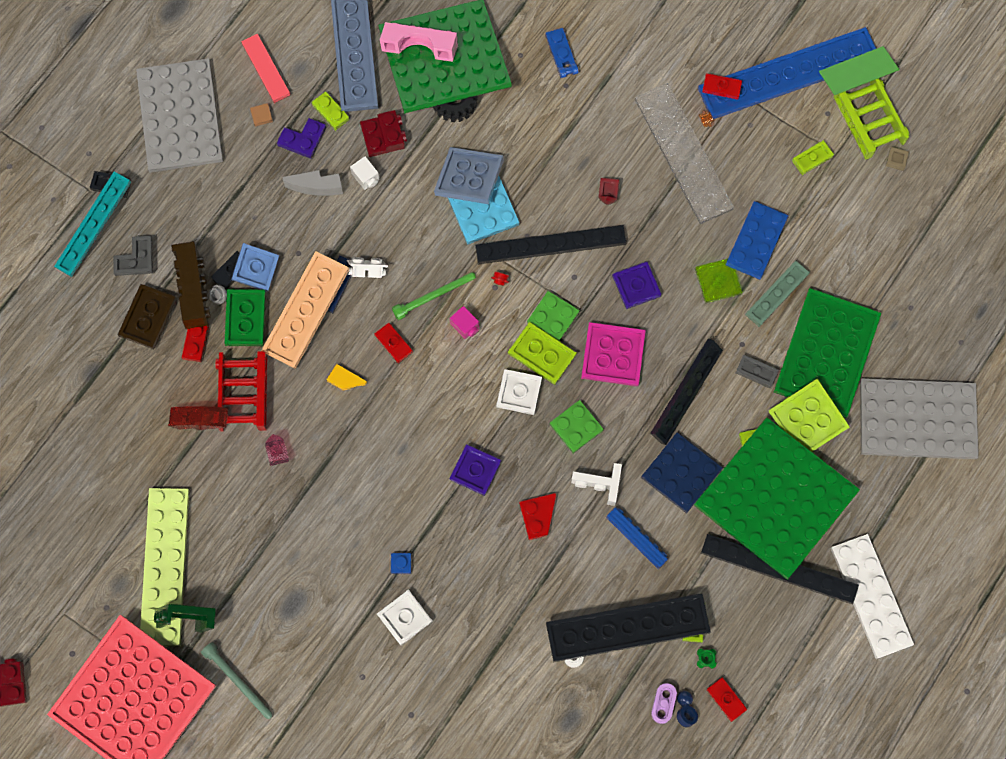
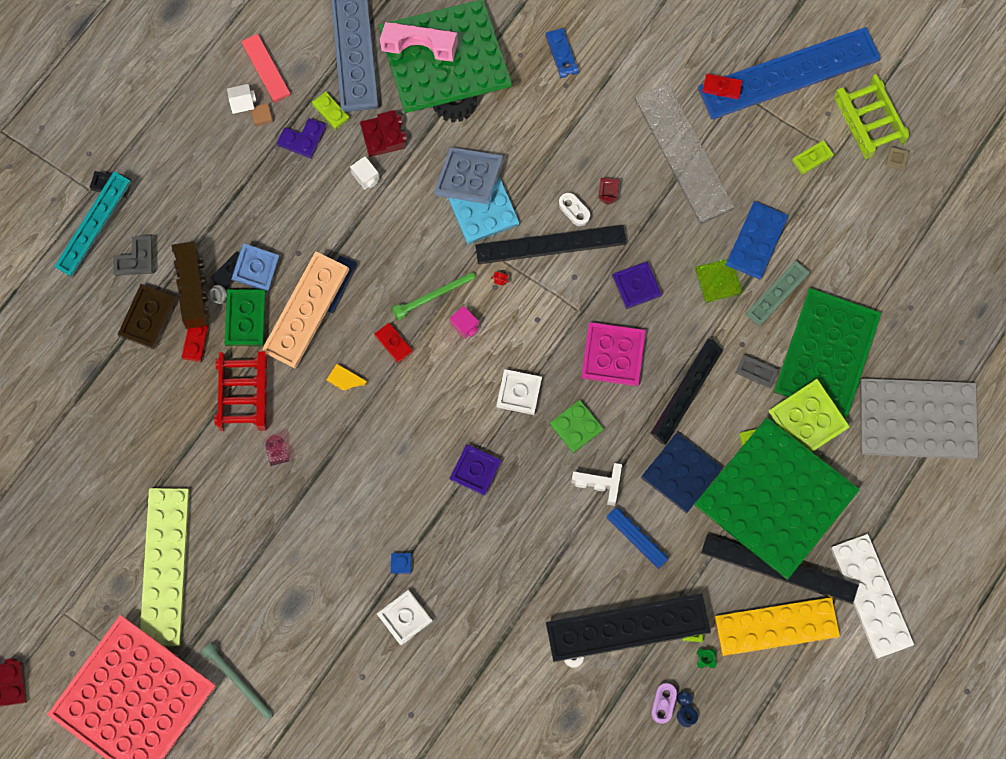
(179, 115): light grey plate -> none
(198, 417): clear red slope -> none
(203, 616): dark green panel -> none
(241, 98): none -> white brick
(314, 184): light grey slope -> none
(374, 267): white hinge -> none
(537, 515): red wing -> none
(542, 353): lime plate -> none
(553, 316): bright green plate -> none
(575, 210): none -> white plate
(706, 119): clear orange plate -> none
(726, 699): red plate -> none
(776, 626): none -> yellow plate
(858, 70): bright green sticker -> none

